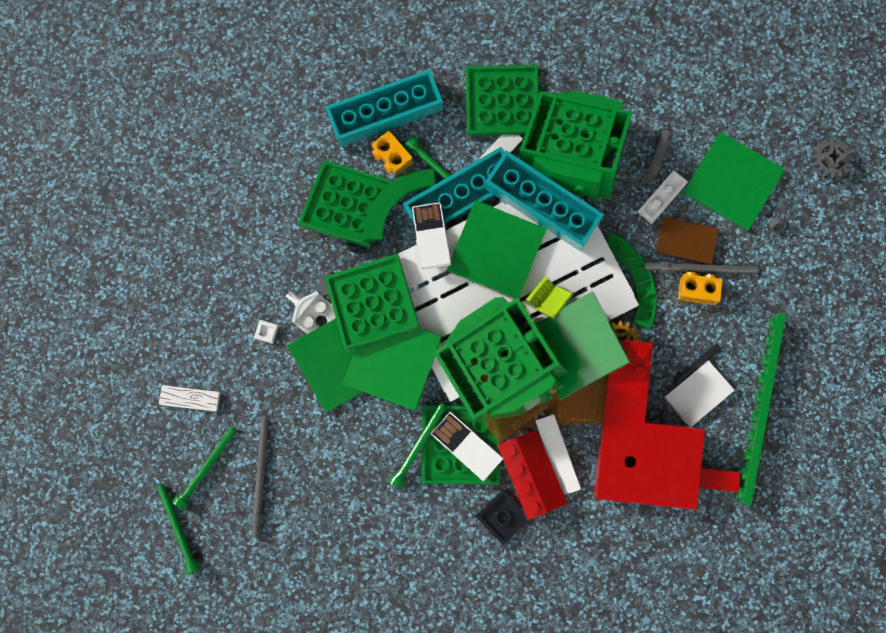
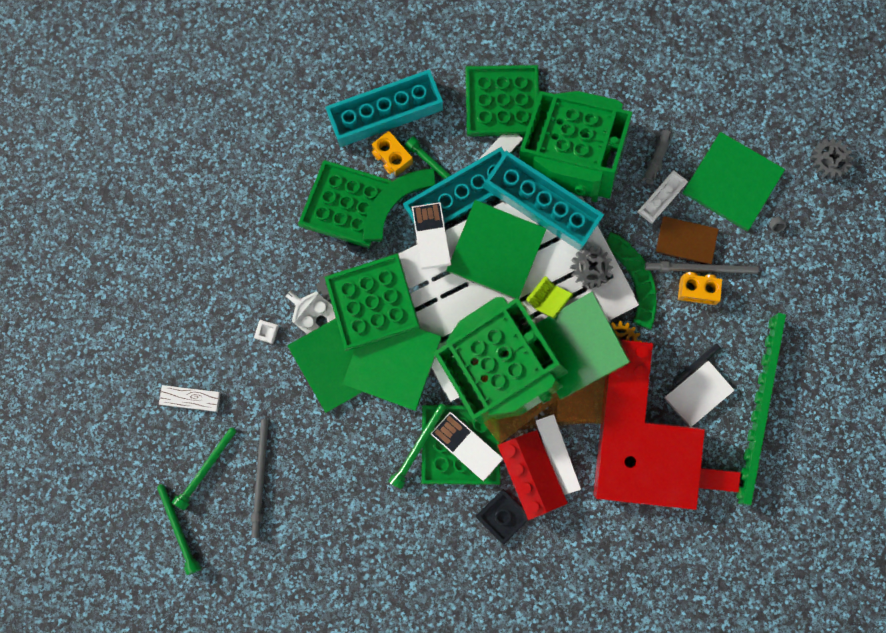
(586, 261): none -> dark grey gear

